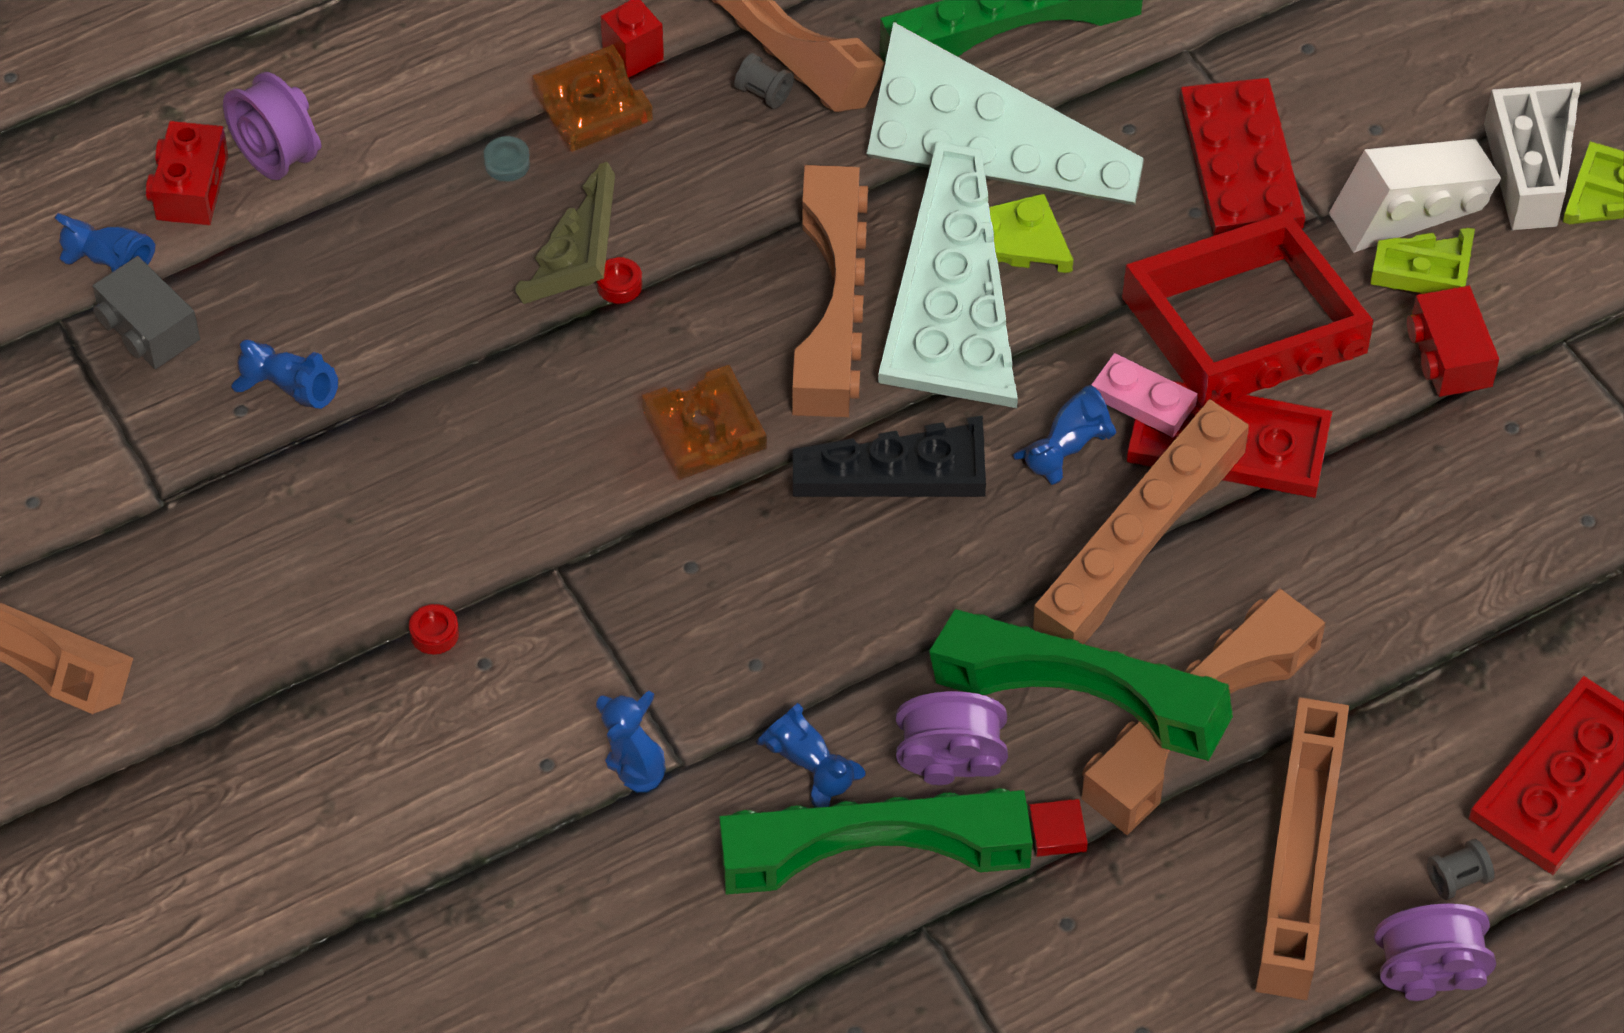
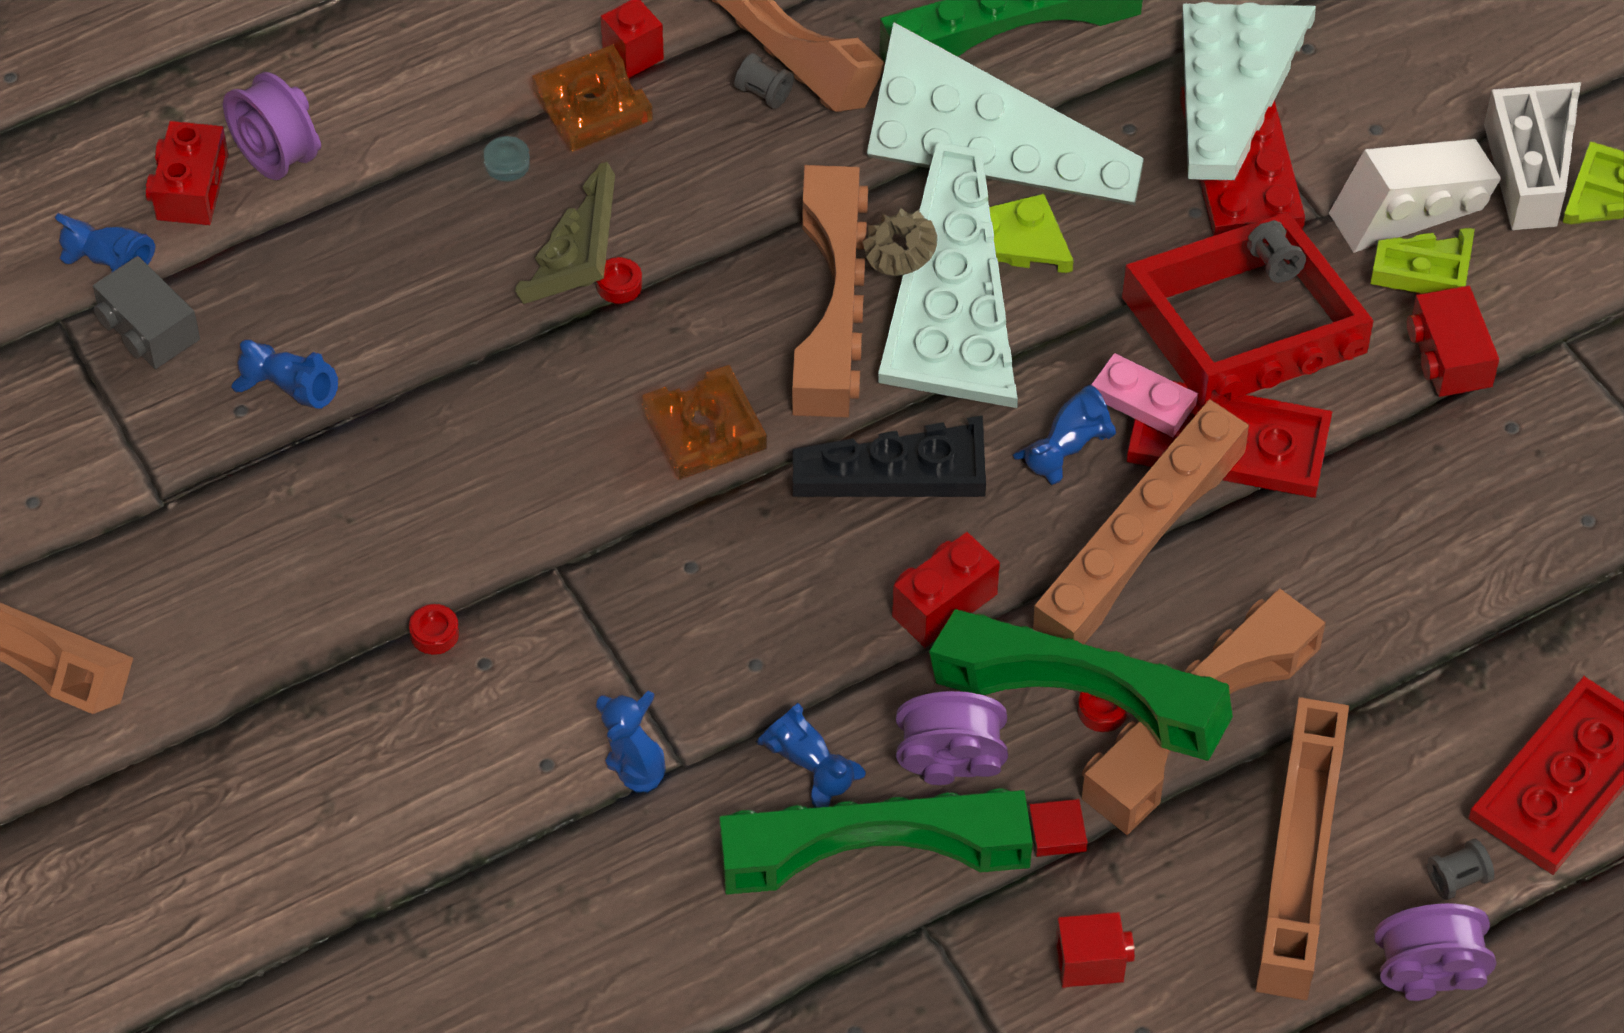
(889, 256): none -> dark tan gear
(955, 577): none -> red brick
(1093, 949): none -> red brick
(1099, 713): none -> red tile
(1232, 75): none -> light aqua wing
(1277, 250): none -> dark grey bush

